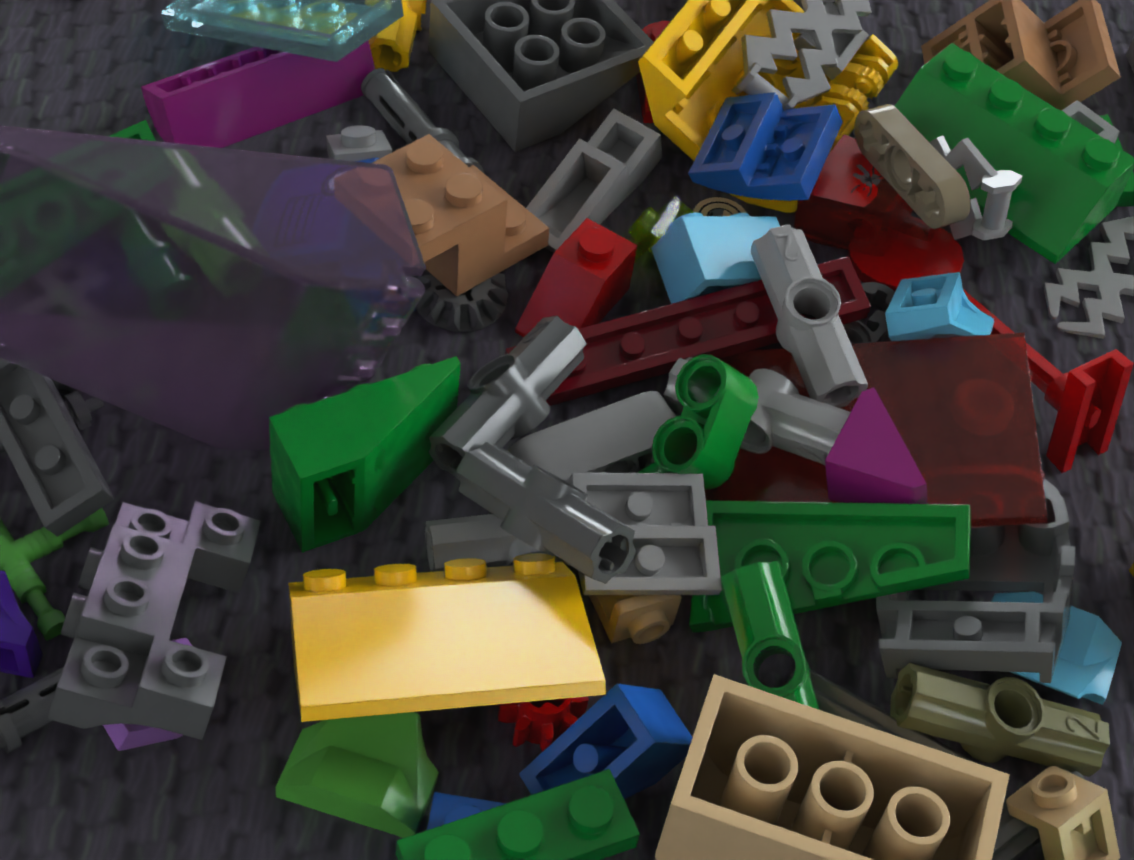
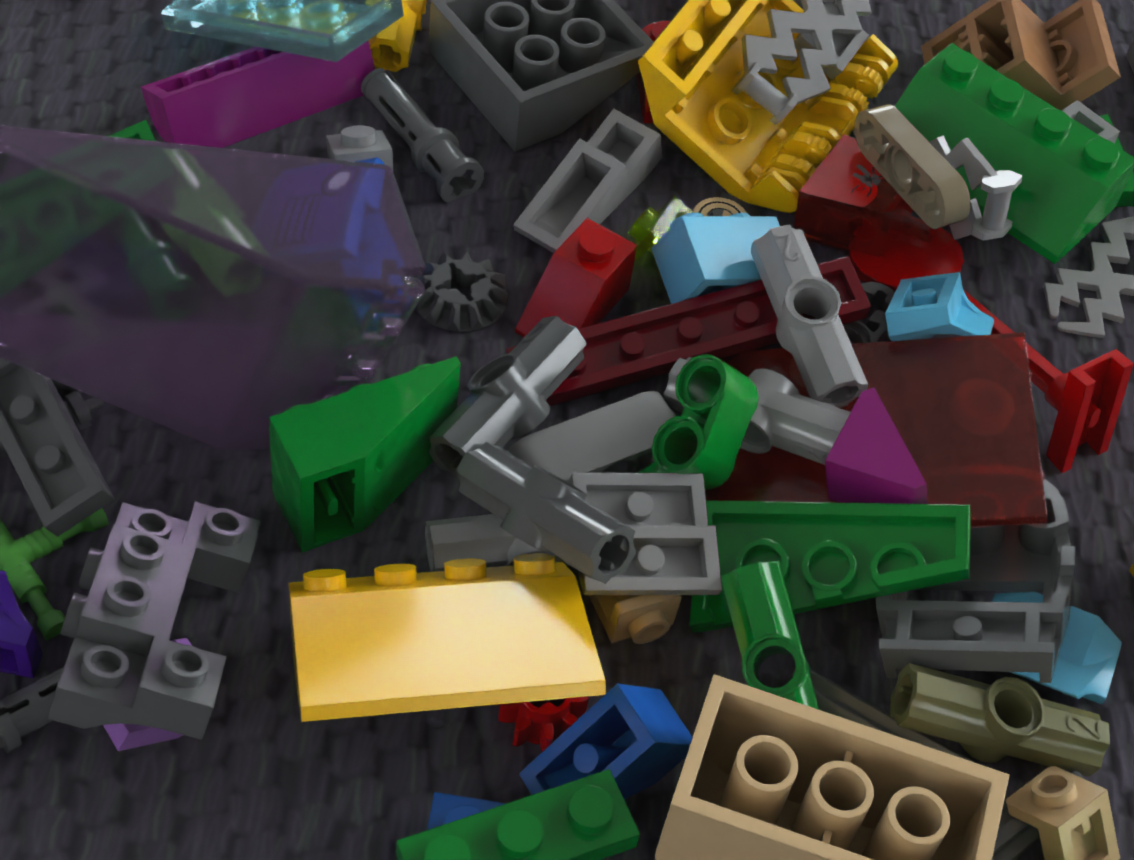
(363, 771): bright green slope -> none
(461, 216): medium nougat bracket -> none
(766, 150): blue slope -> none

